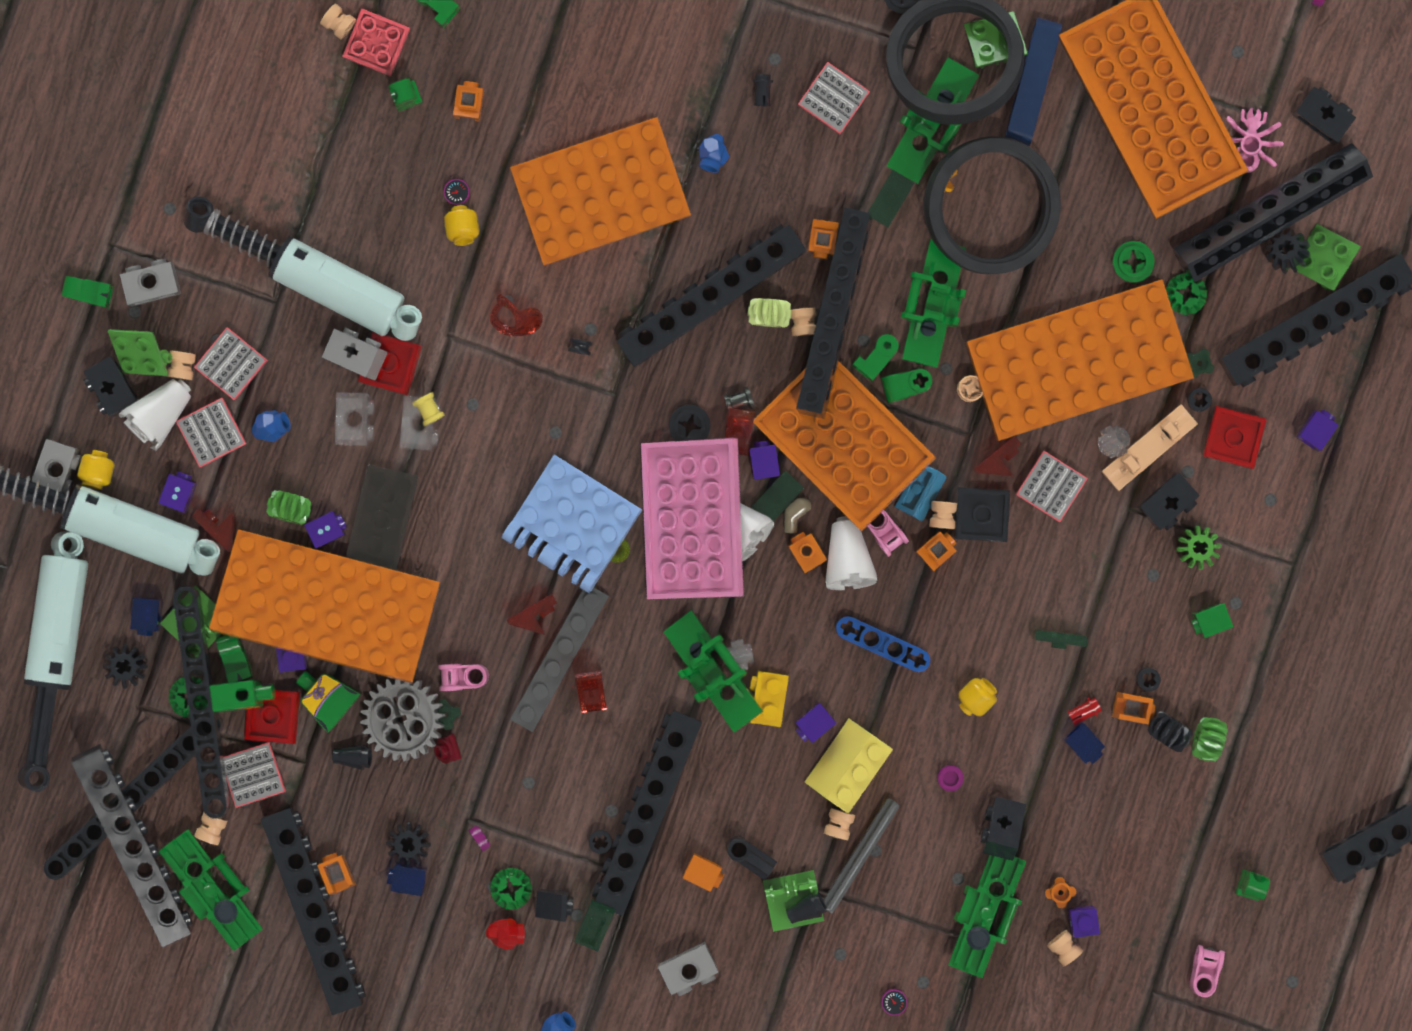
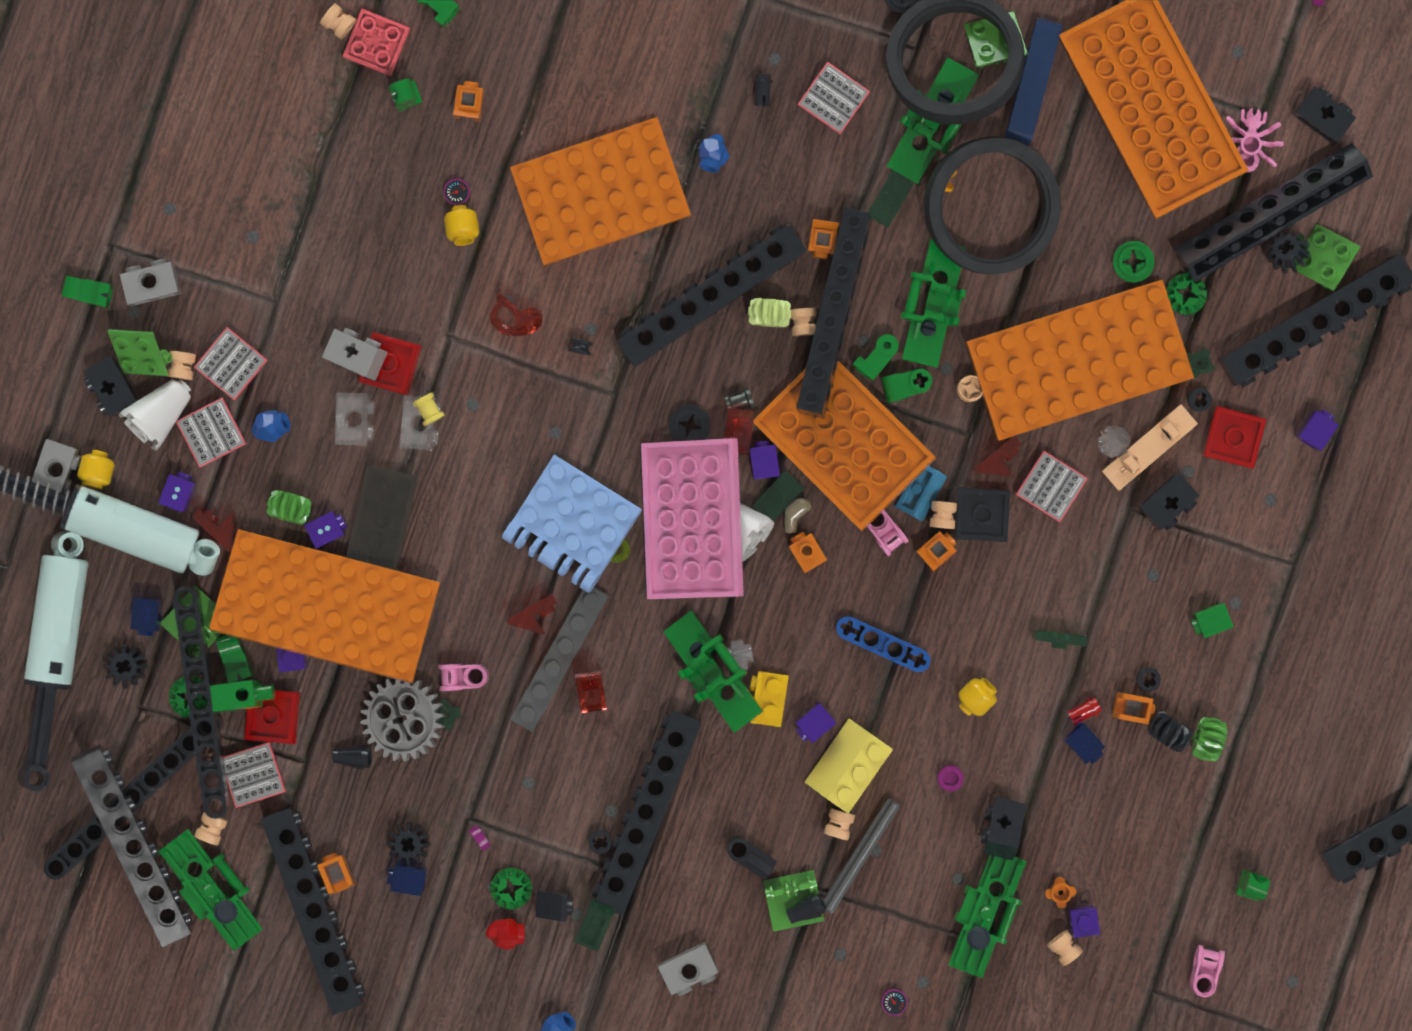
(313, 274): light aqua piece -> none
(327, 698): green torso -> none
(447, 749): dark red plate -> none
(703, 872): orange brick -> none
(848, 558): white cone -> none
(1199, 538): bright green gear -> none

